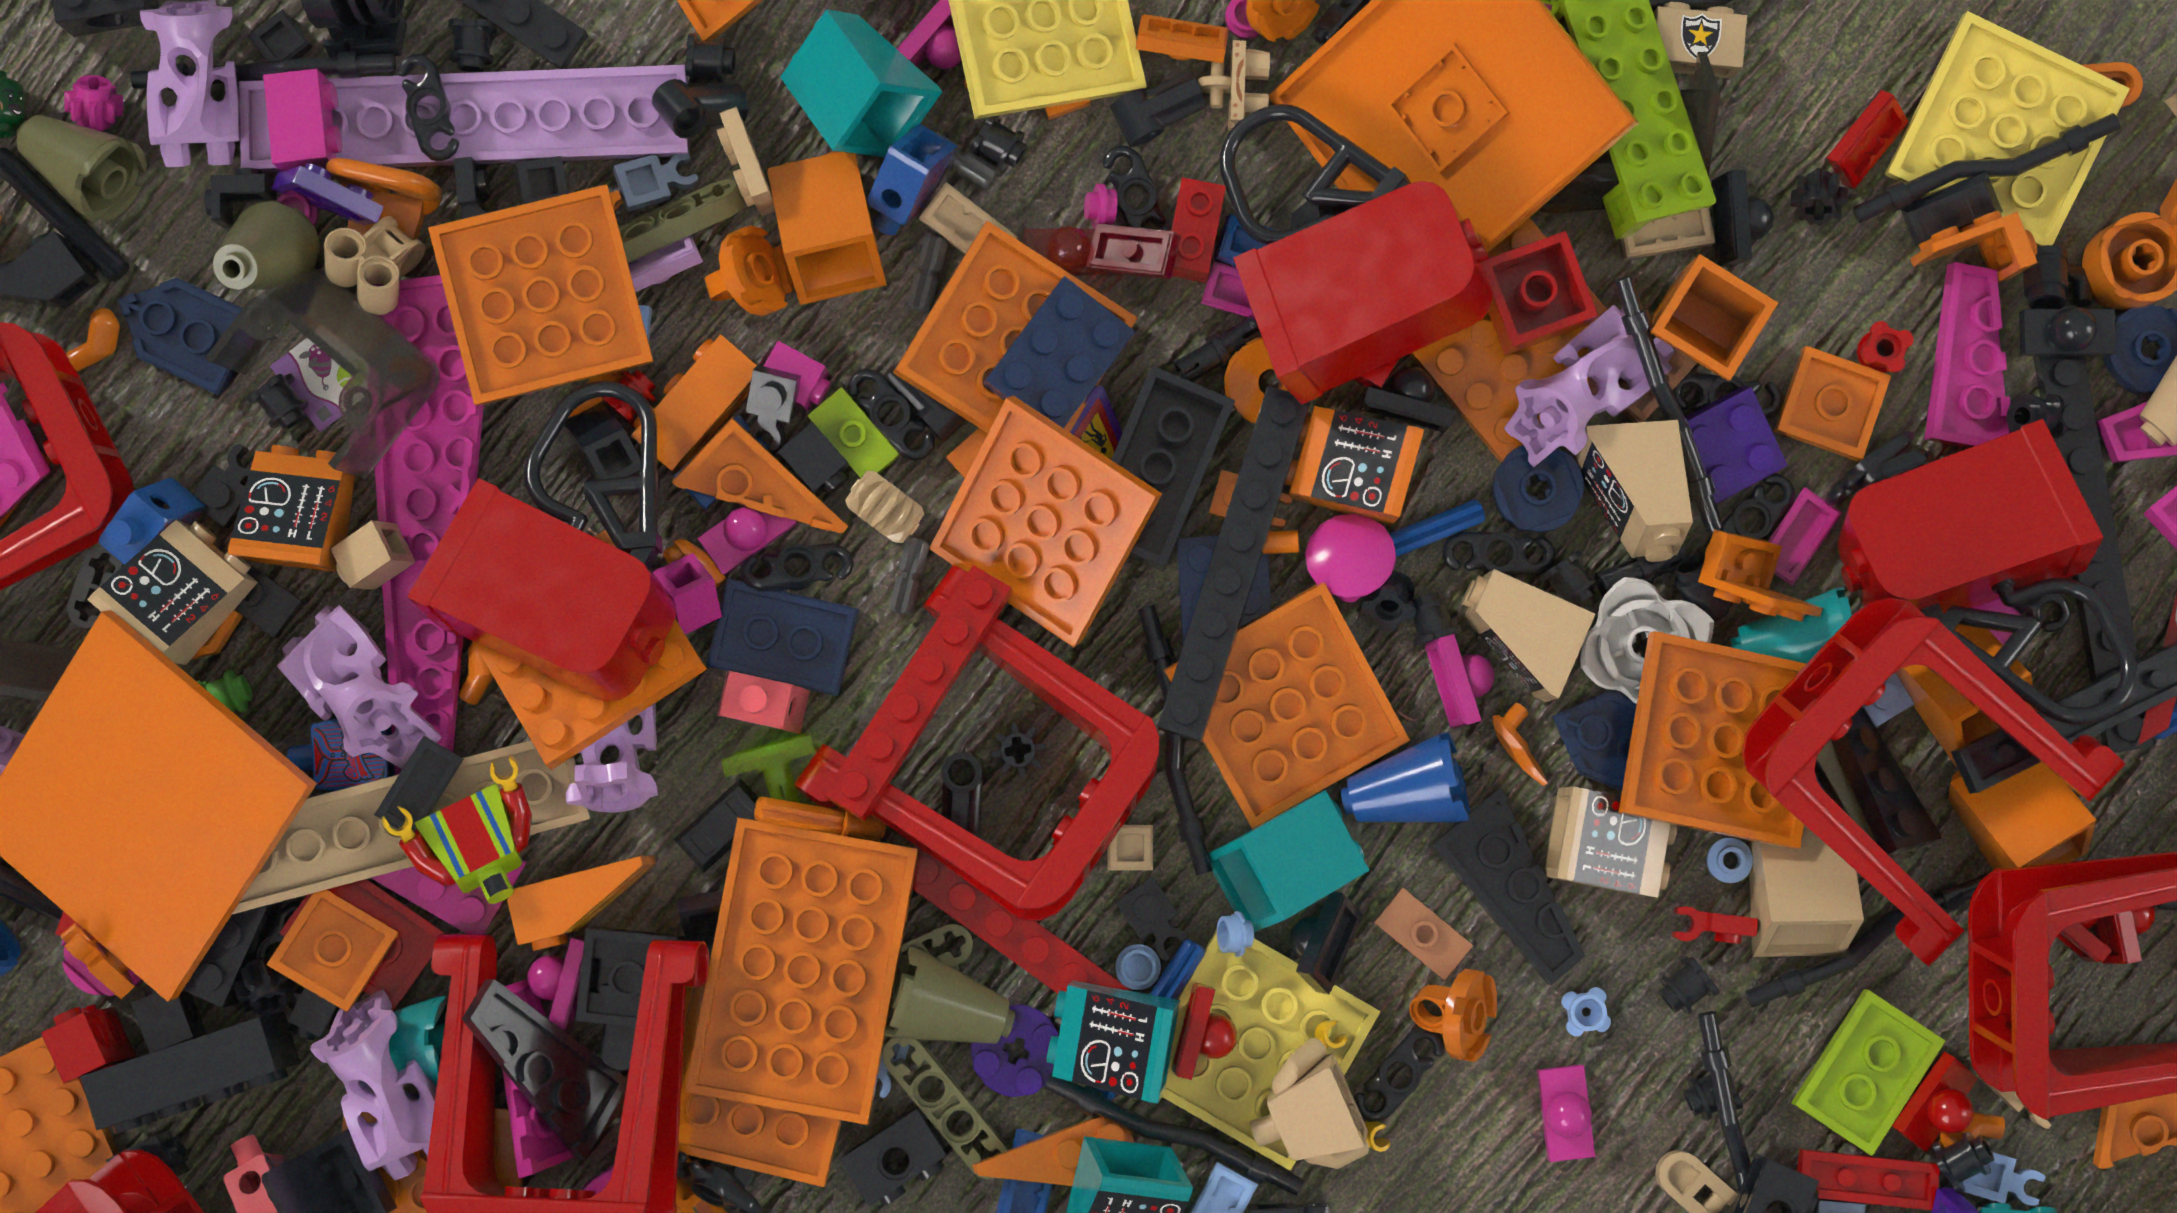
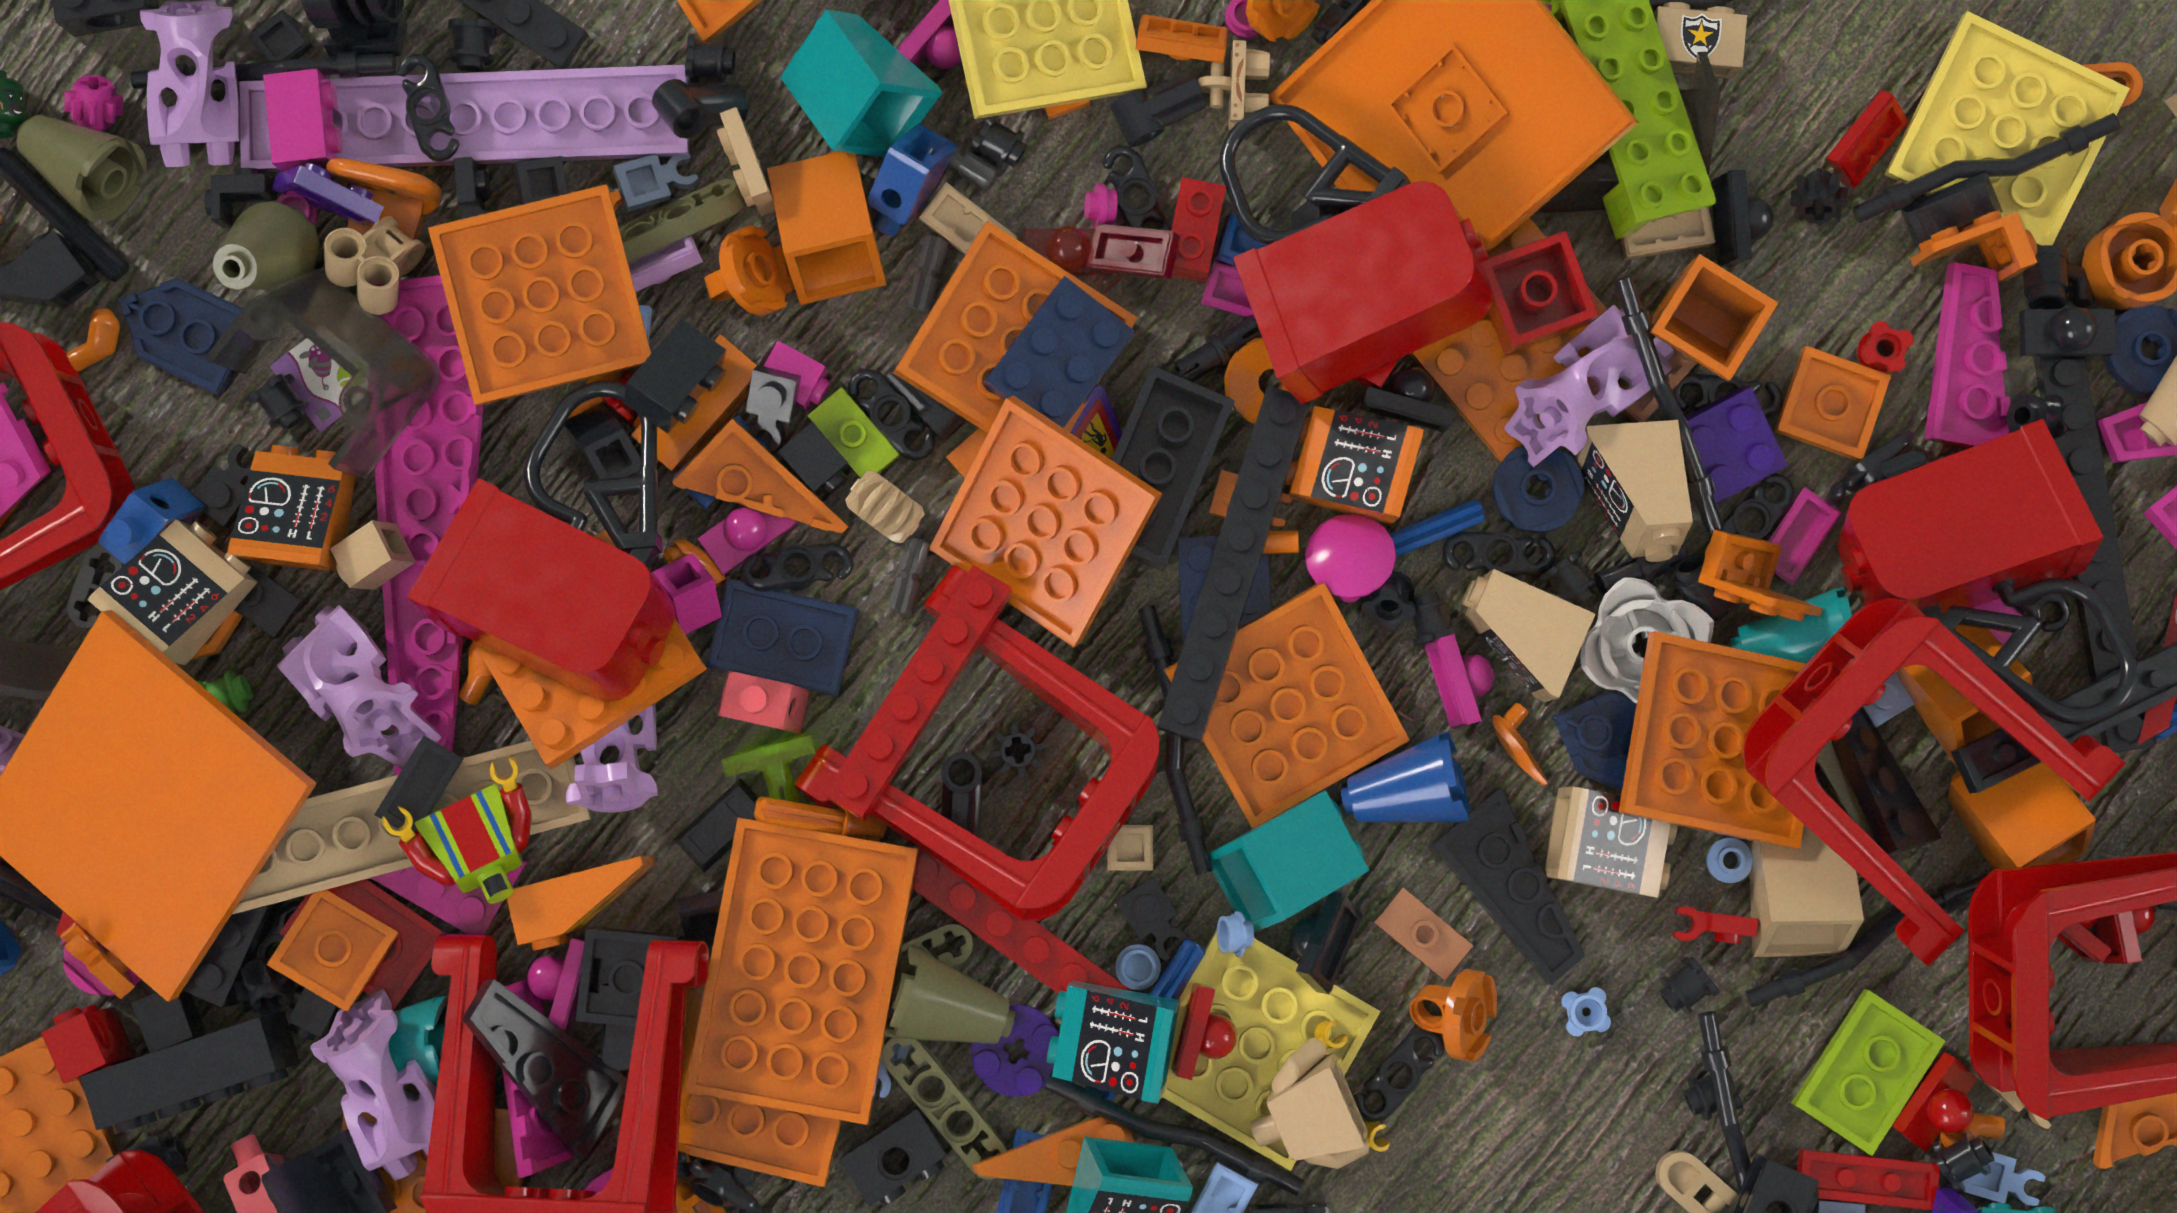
(332, 764): blue torso -> none
(675, 377): none -> black brick
(1565, 1113): dark pink tile -> none

